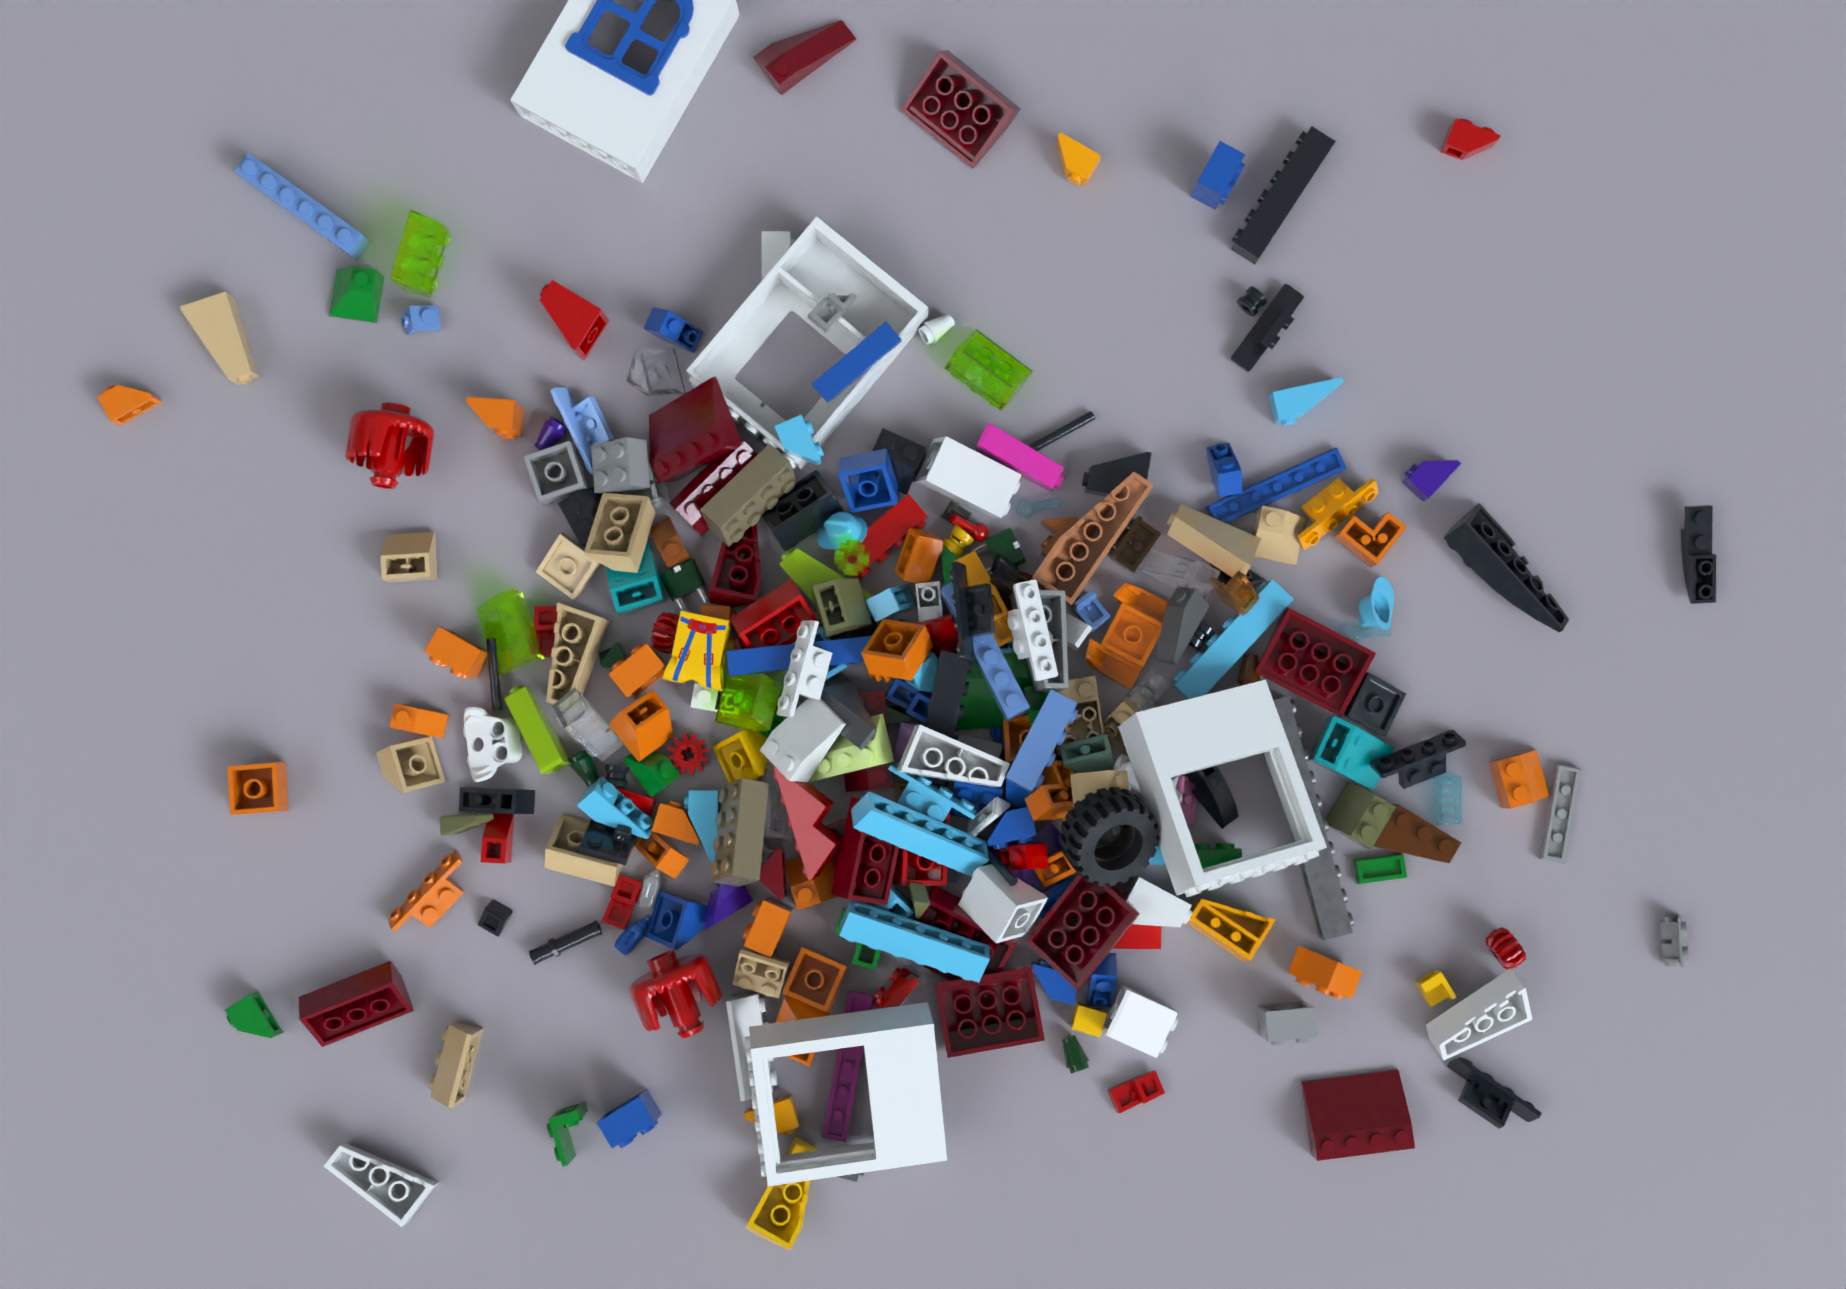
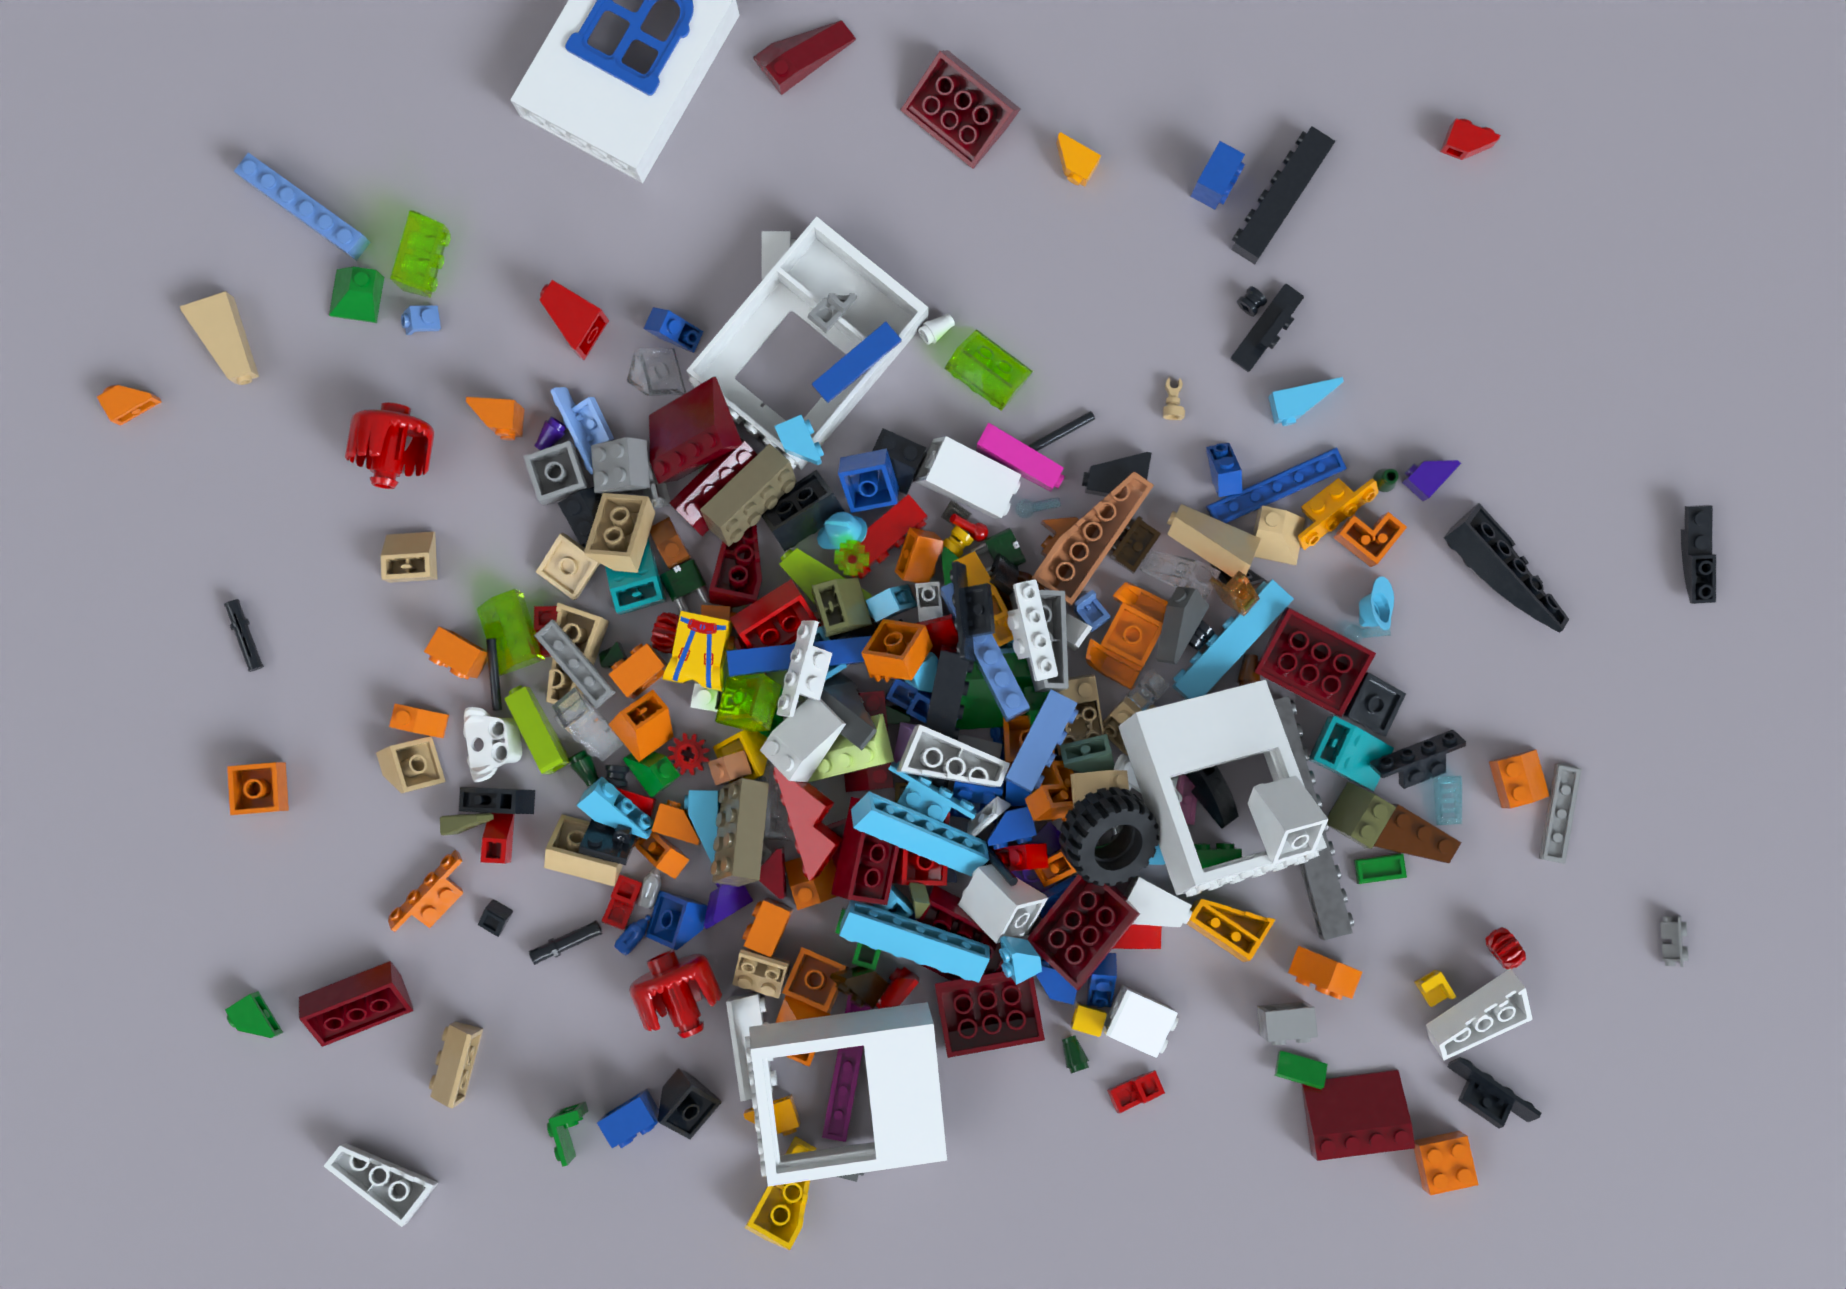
(243, 635): none -> black pin
(575, 663): none -> light grey tile
(685, 1104): none -> black slope
(729, 768): none -> nougat slope
(861, 984): none -> dark brown slope
(1019, 959): none -> medium azure slope
(1173, 411): none -> tan piece
(1286, 818): none -> white slope
(1301, 1069): none -> green tile
(1383, 483): none -> dark green cone
(1445, 1163): none -> orange brick

